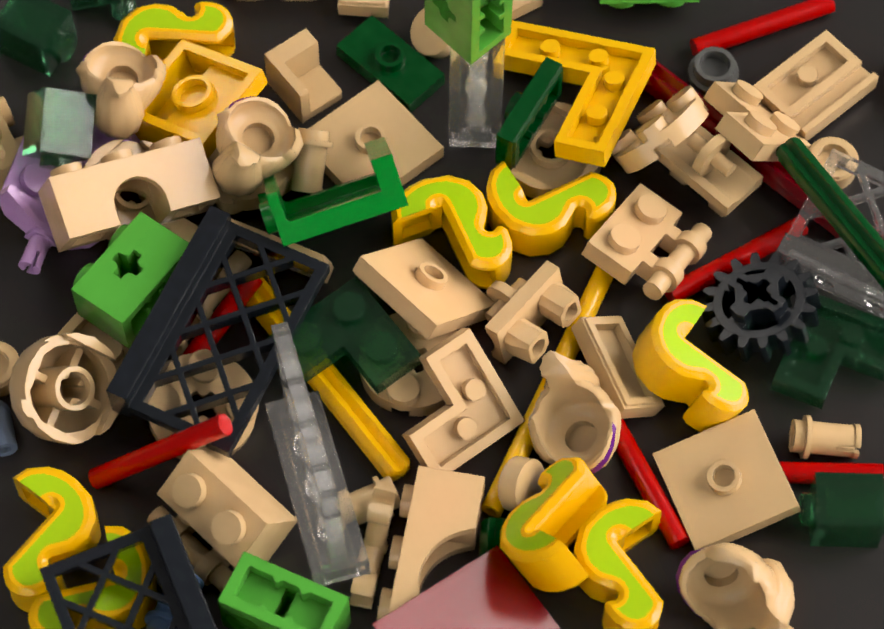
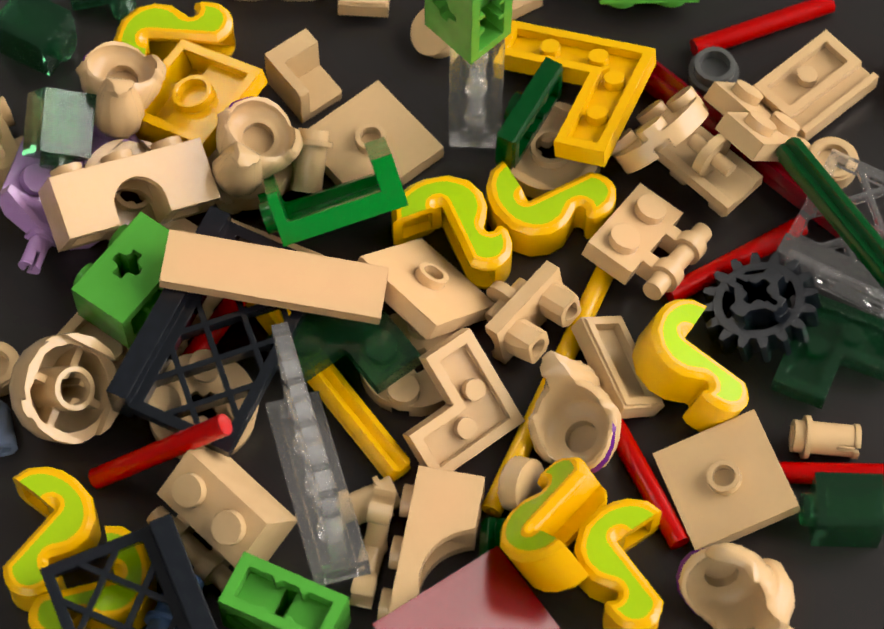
(273, 277): none -> tan tile
(385, 57): dark green plate -> none

